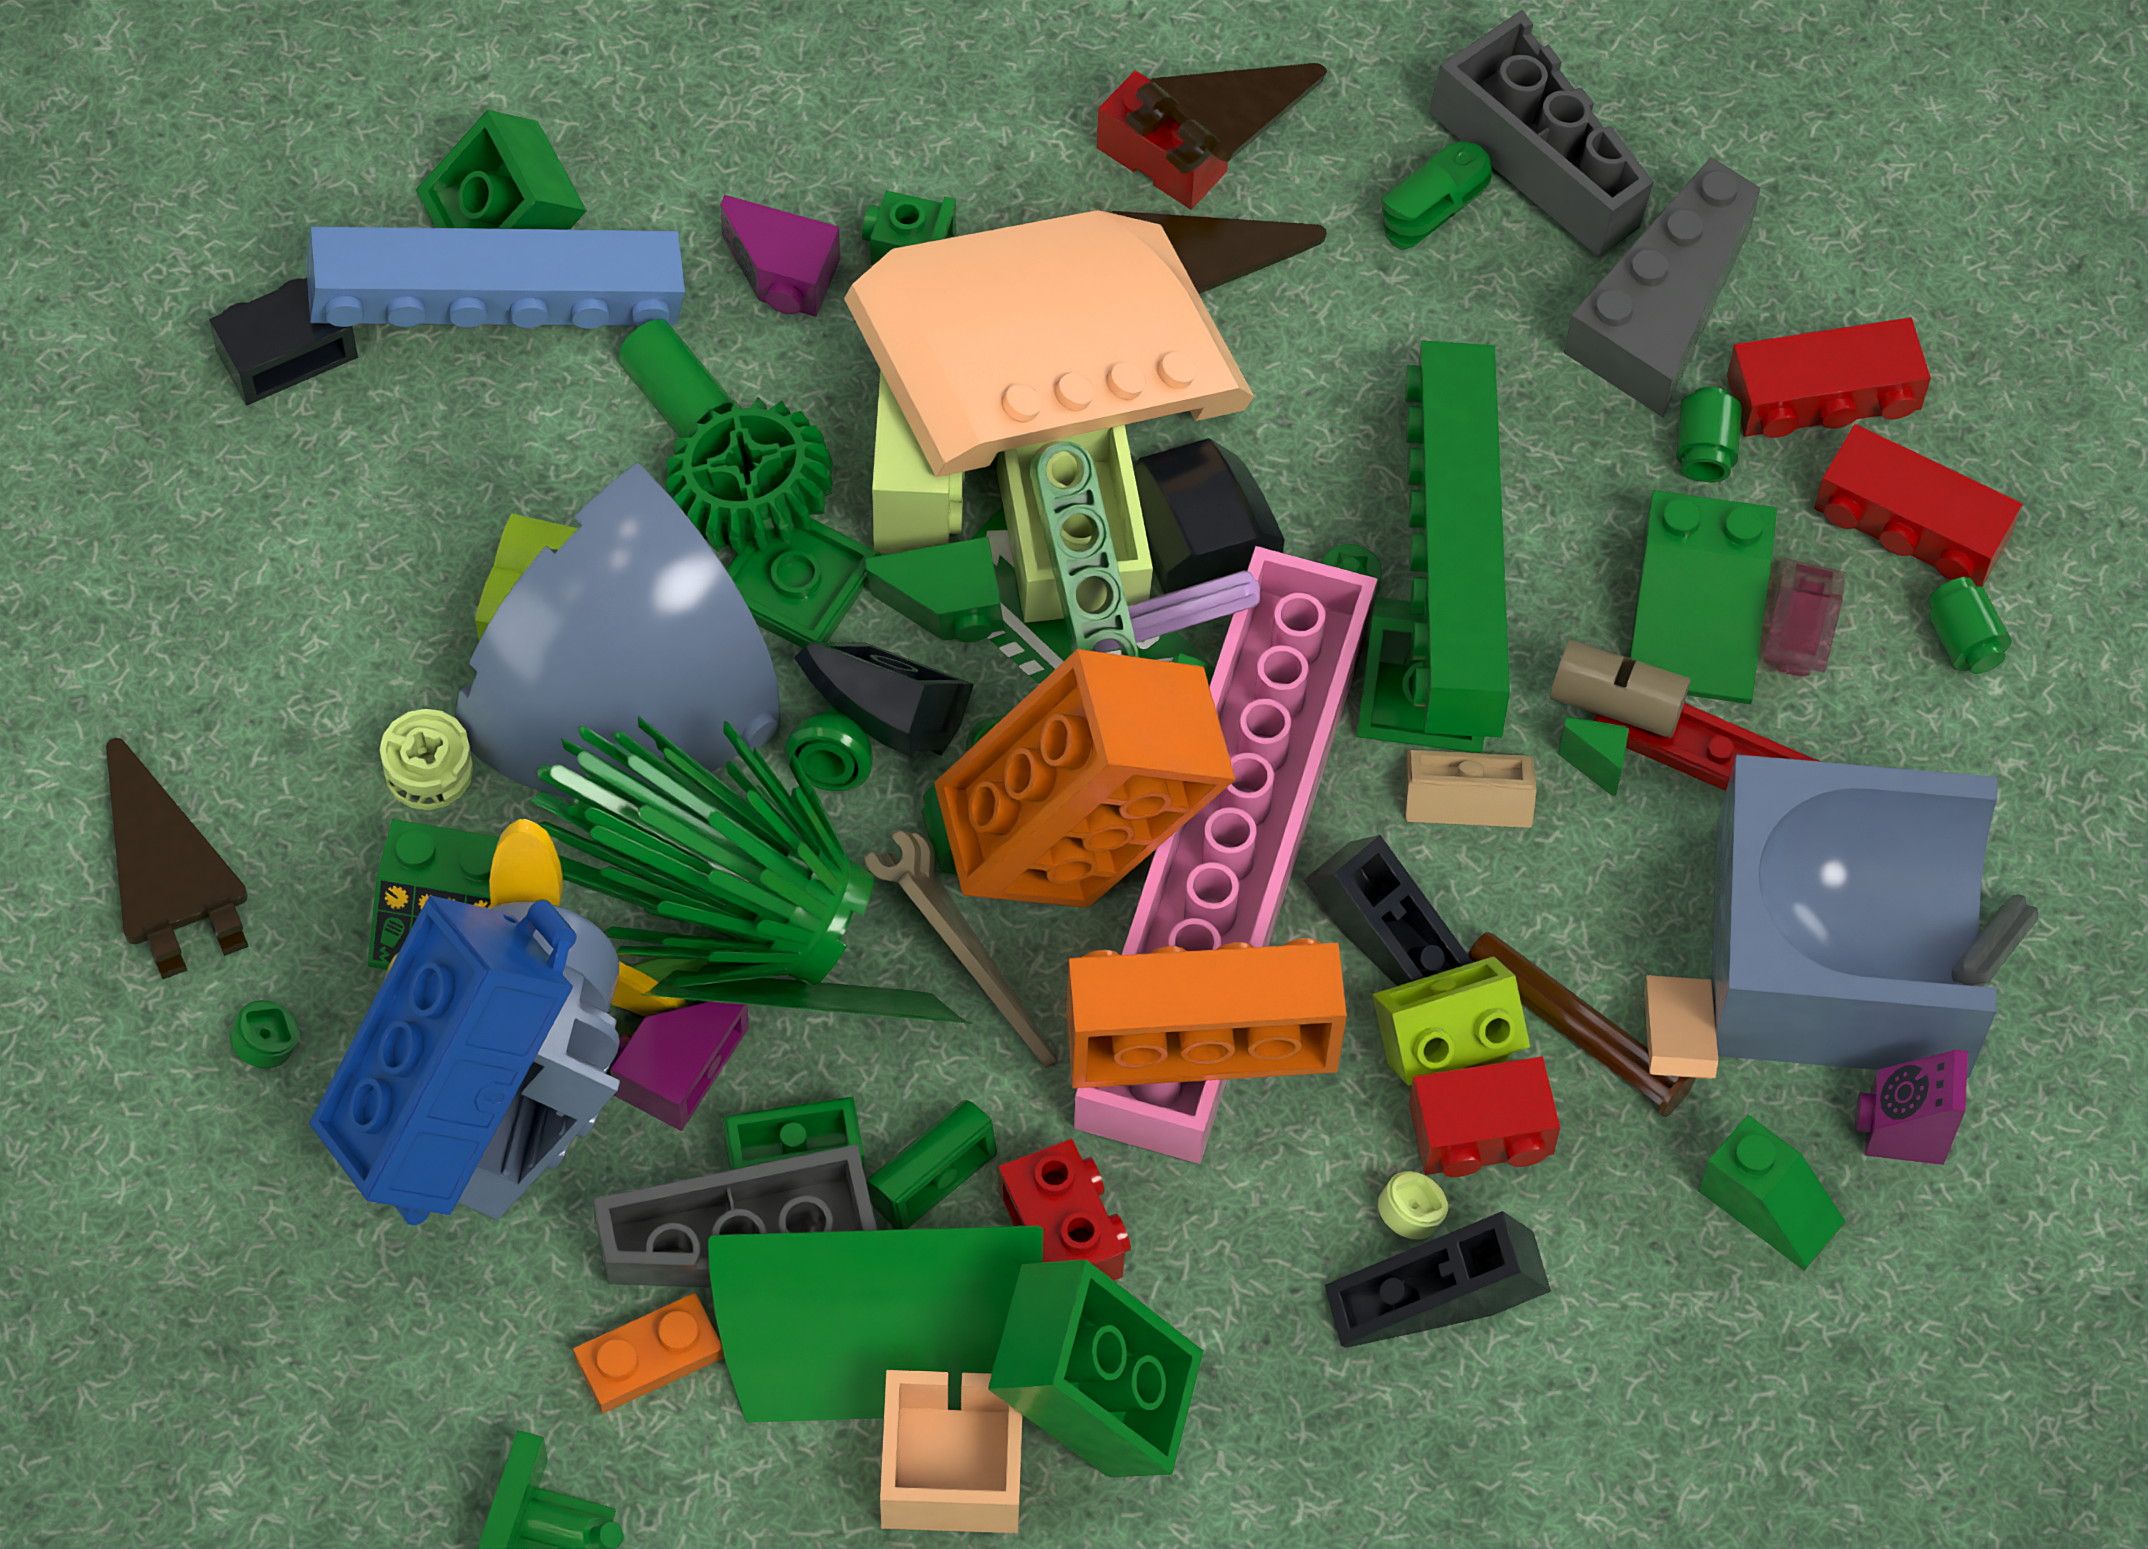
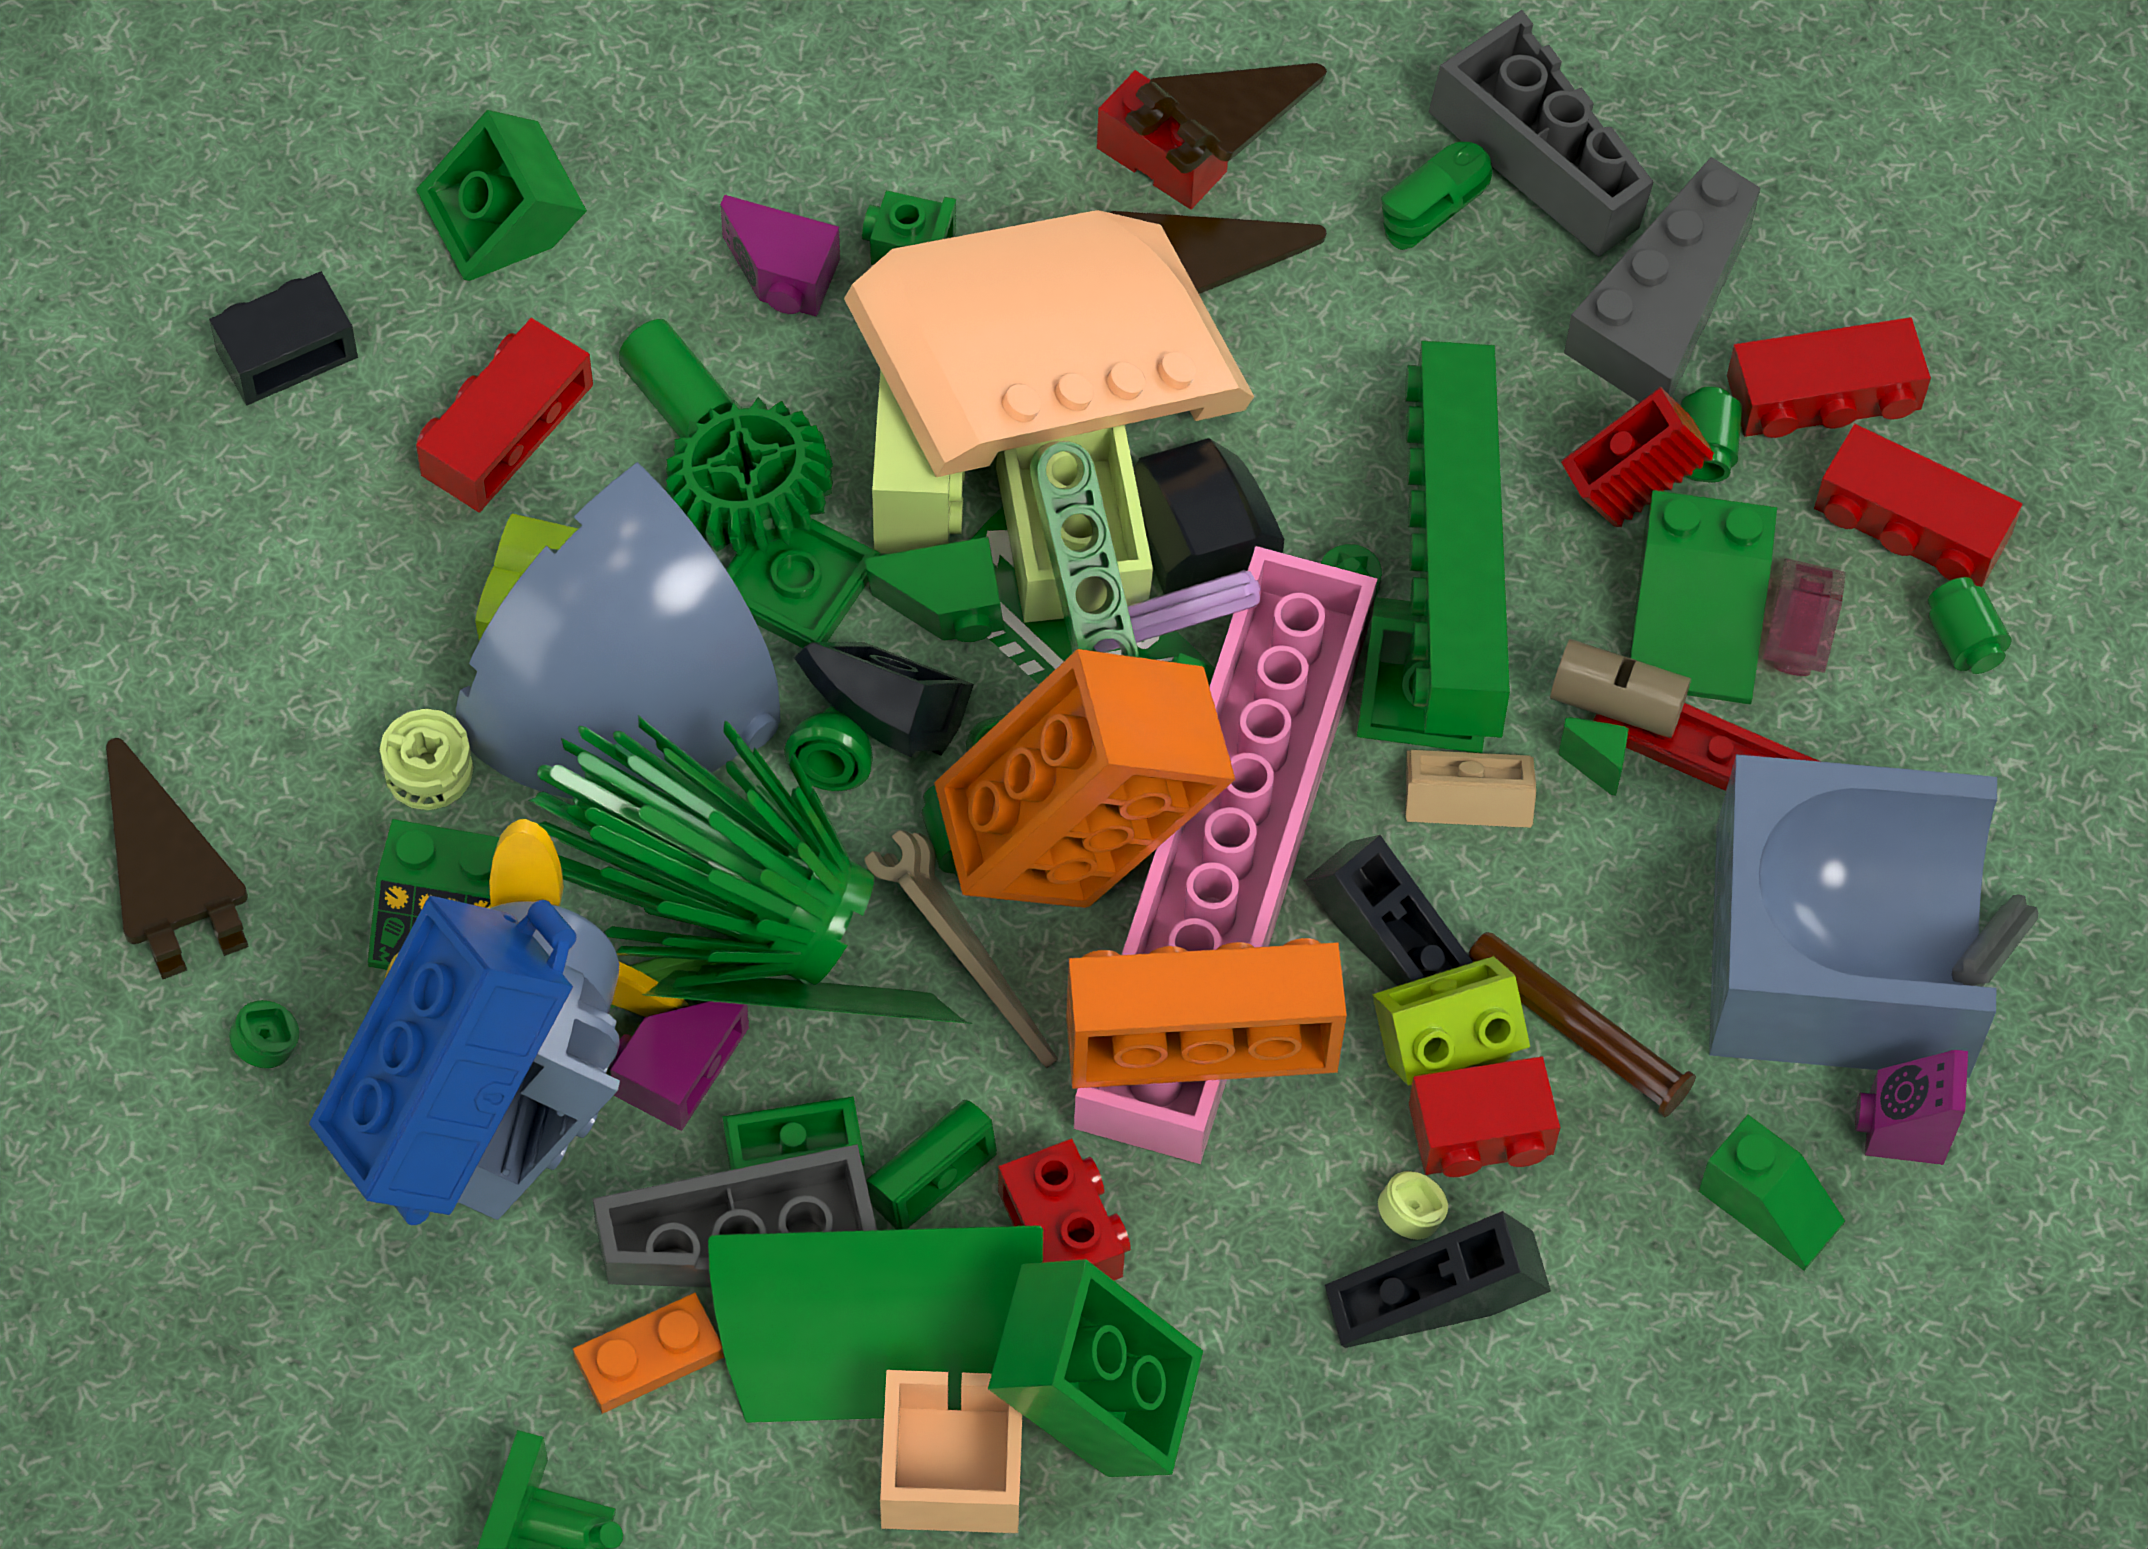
(493, 276): medium blue brick -> none
(504, 414): none -> red brick
(1637, 454): none -> red brick
(1680, 1027): light nougat tile -> none

